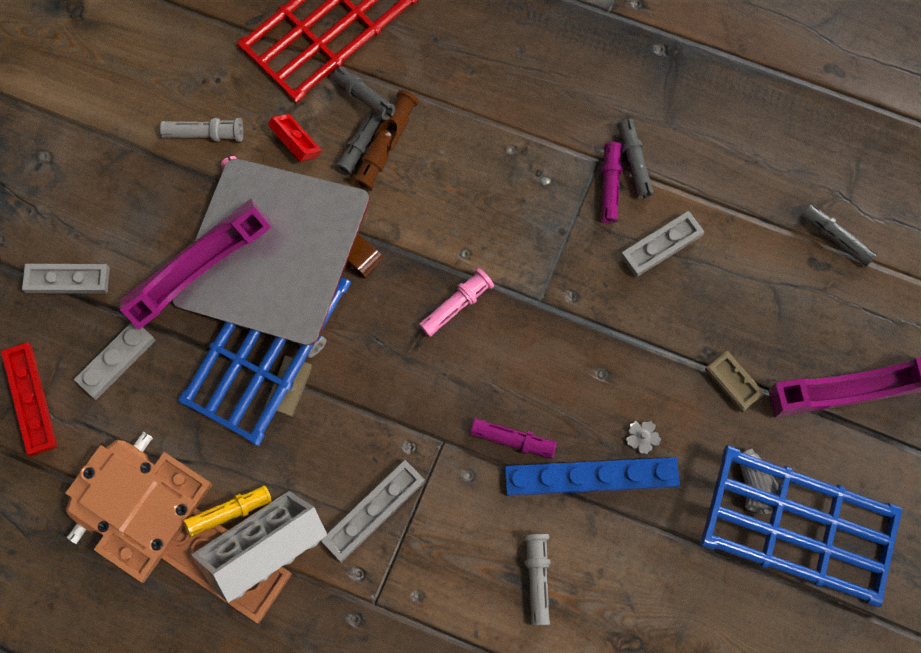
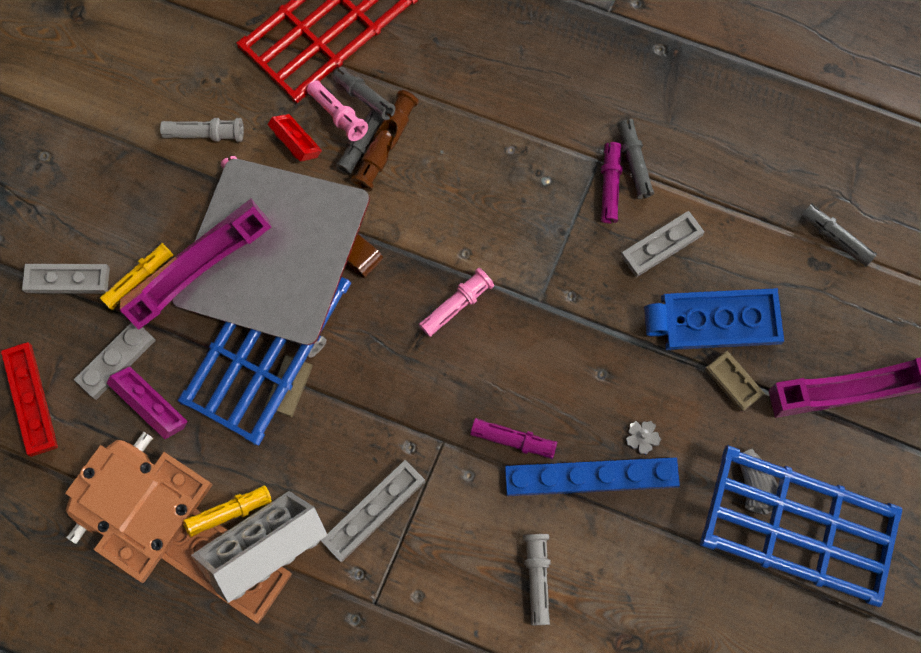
(137, 275): none -> yellow pin
(147, 402): none -> magenta plate
(343, 116): none -> bright pink pin
(717, 319): none -> blue hinge

